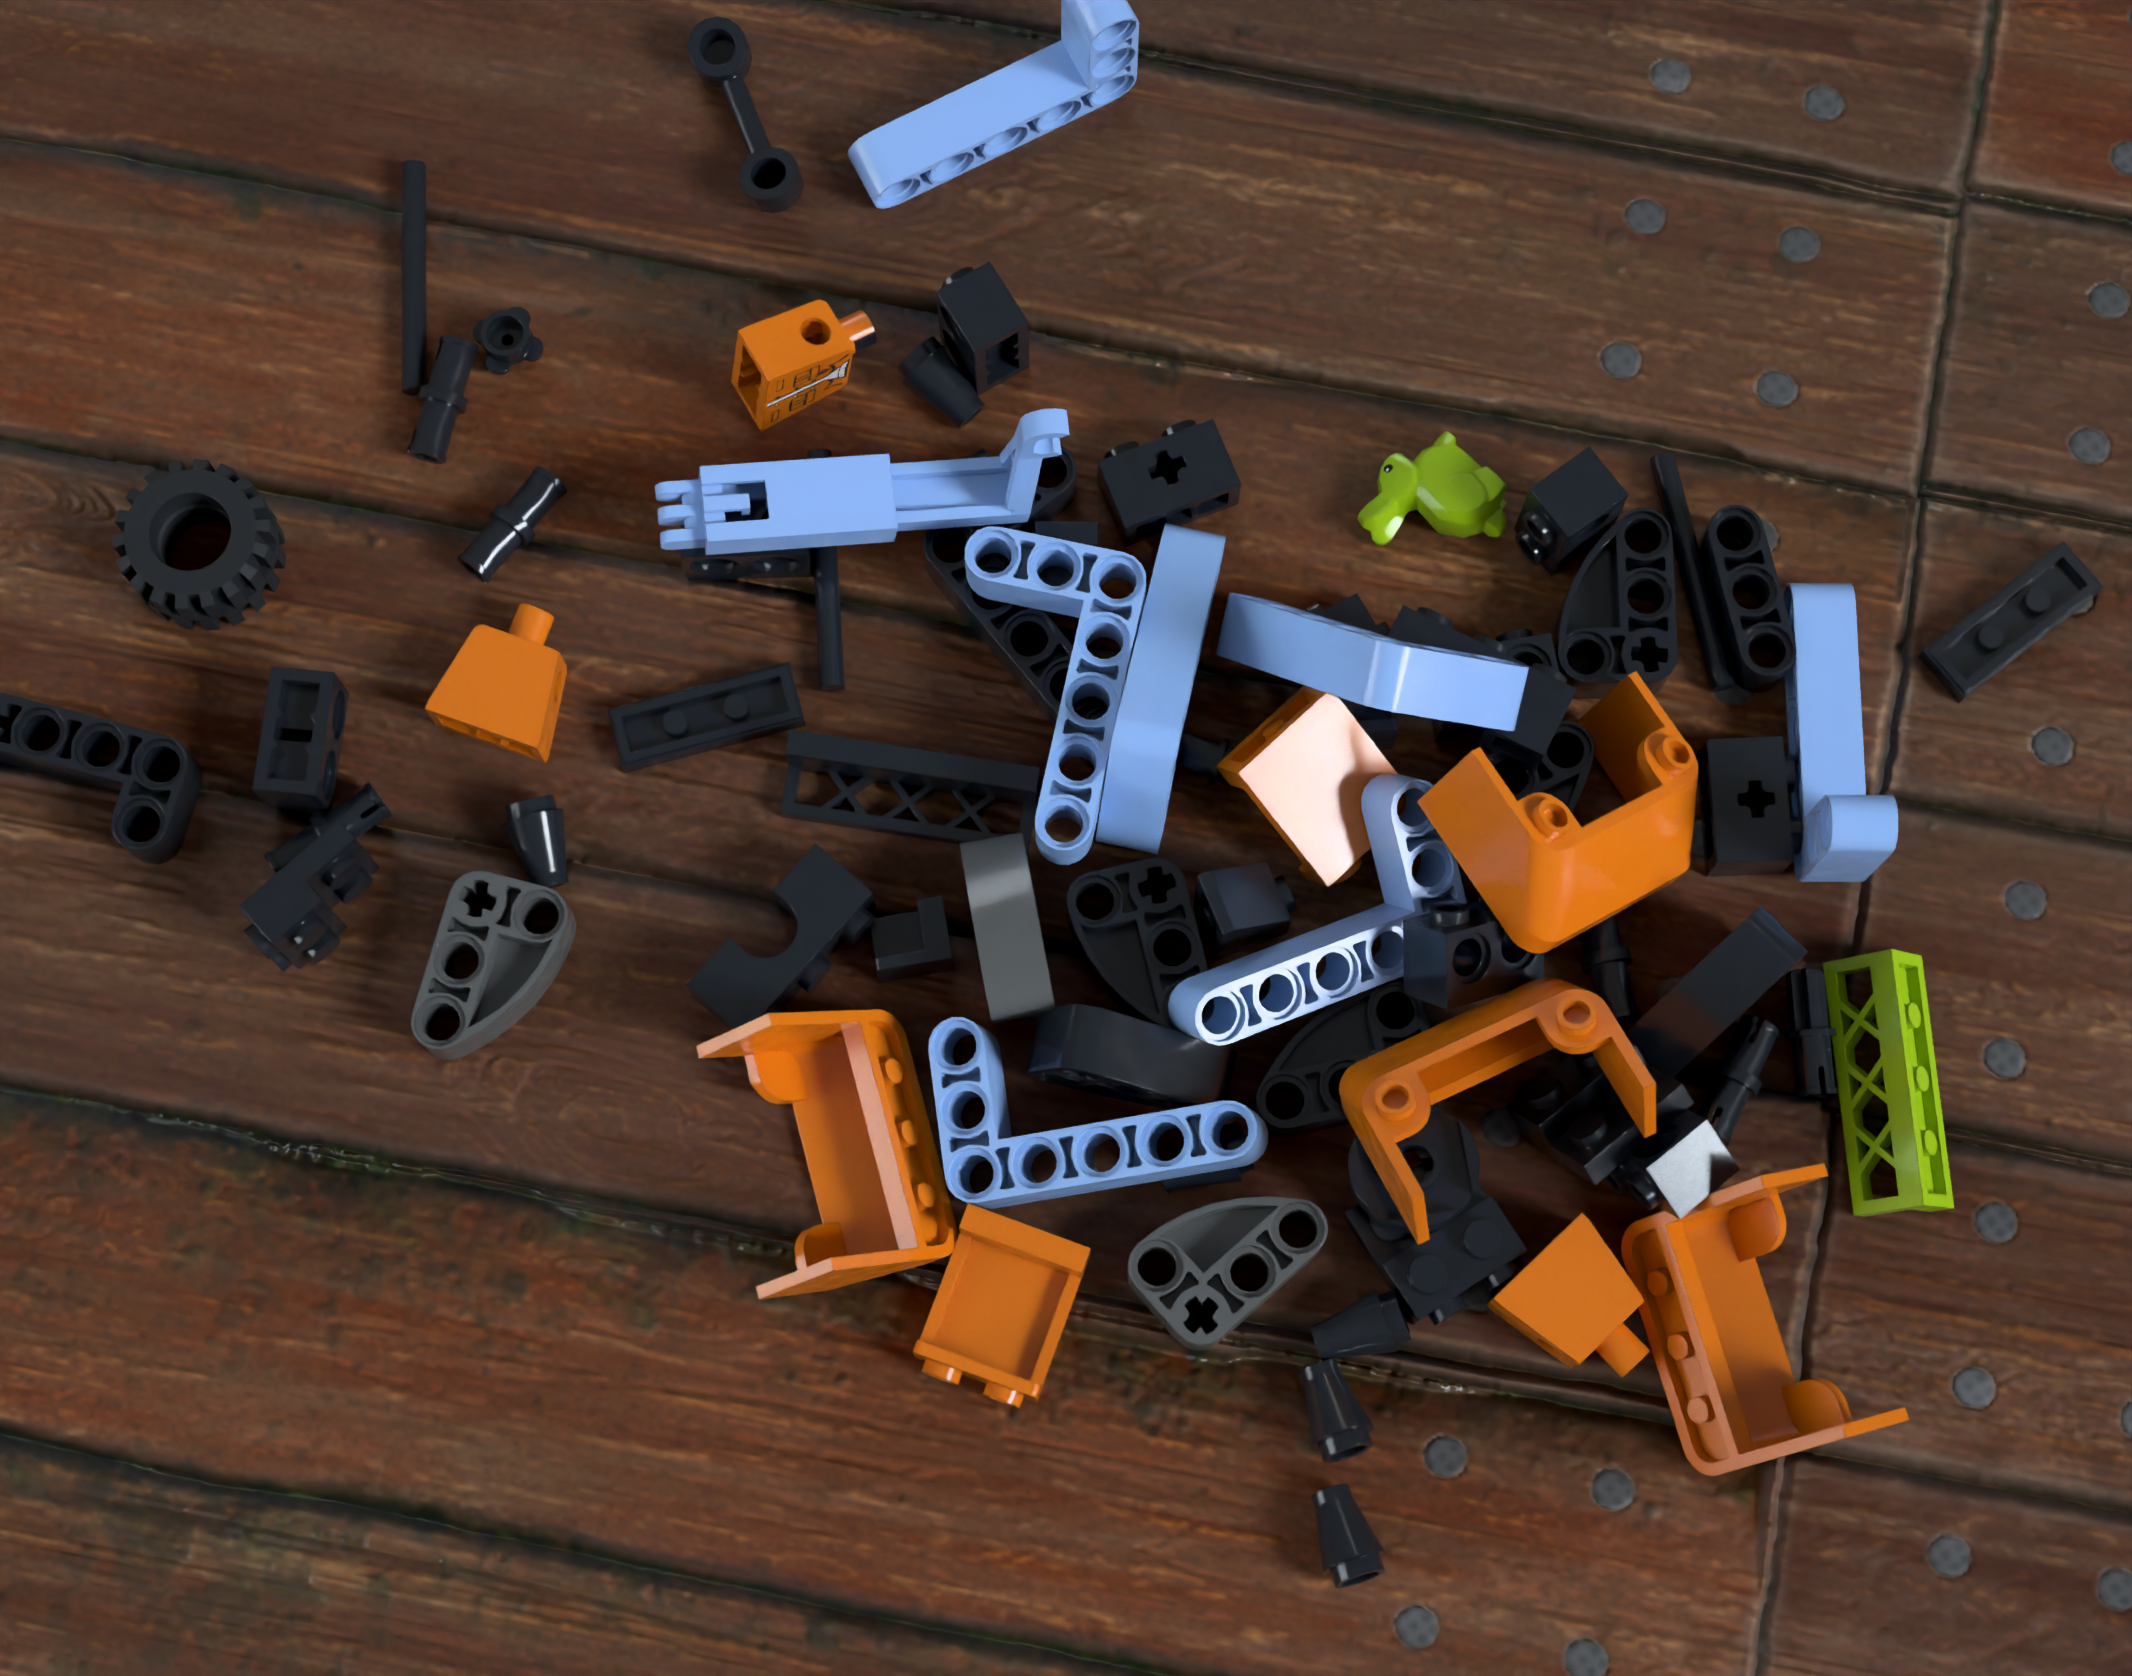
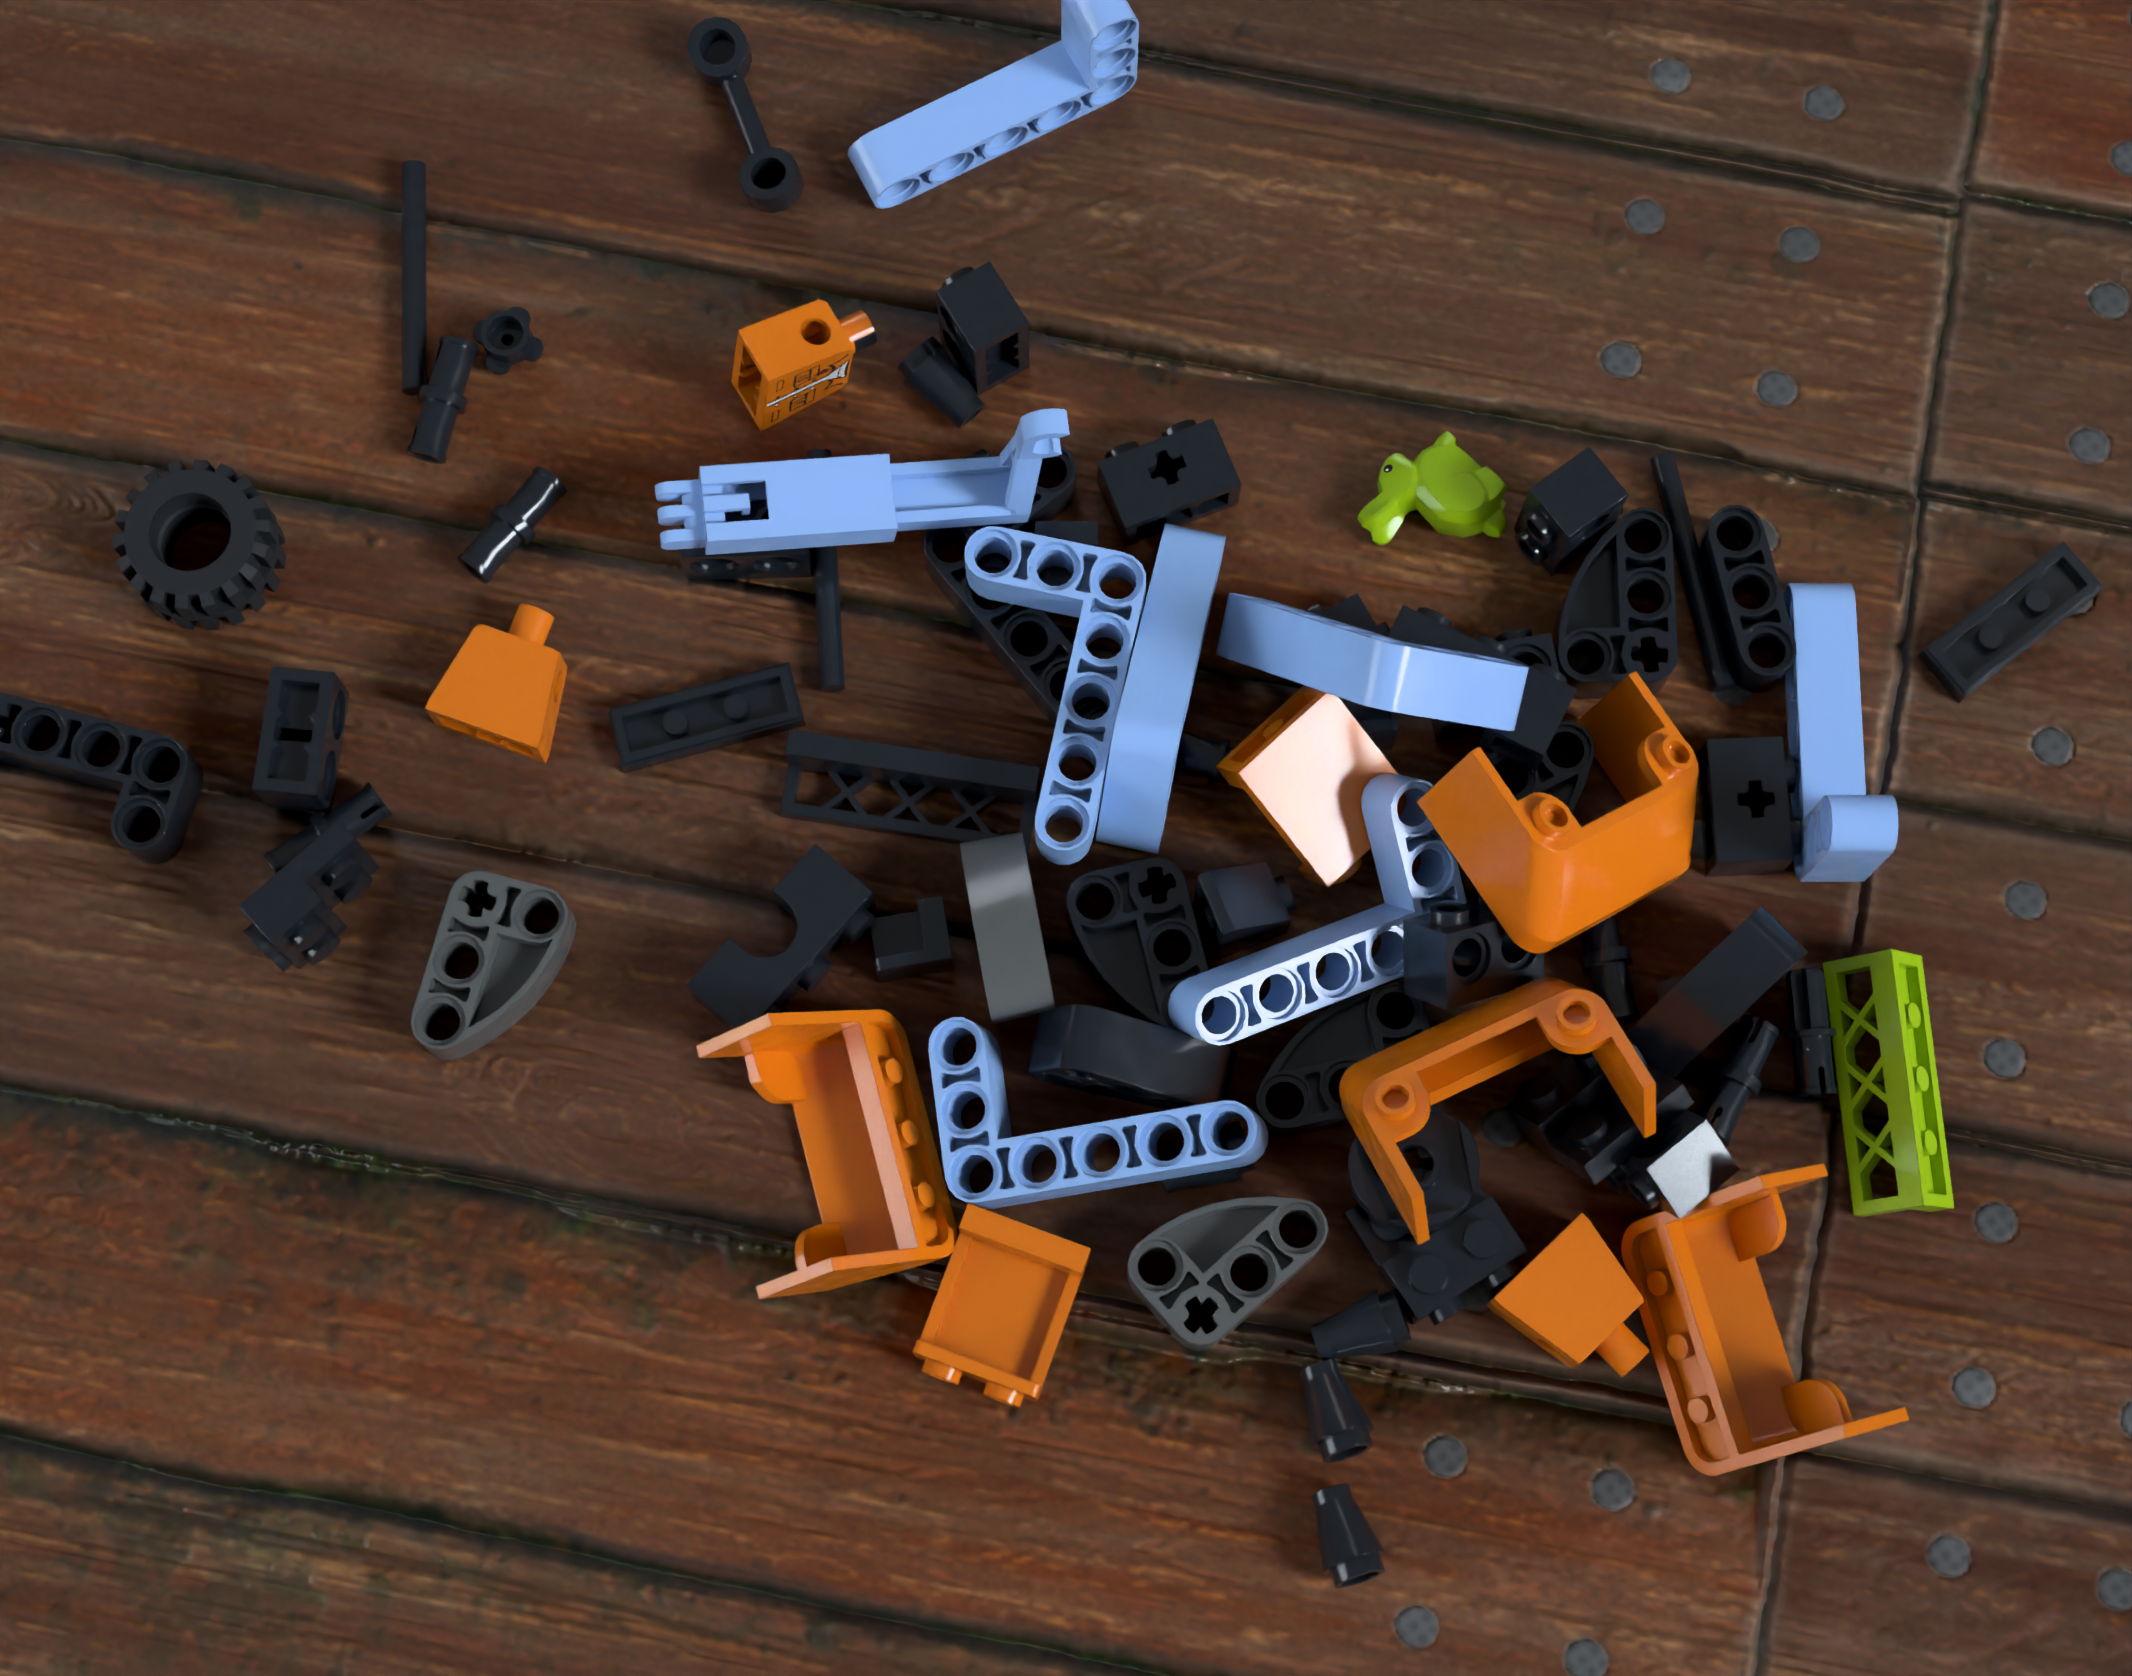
(539, 839): black cone -> none

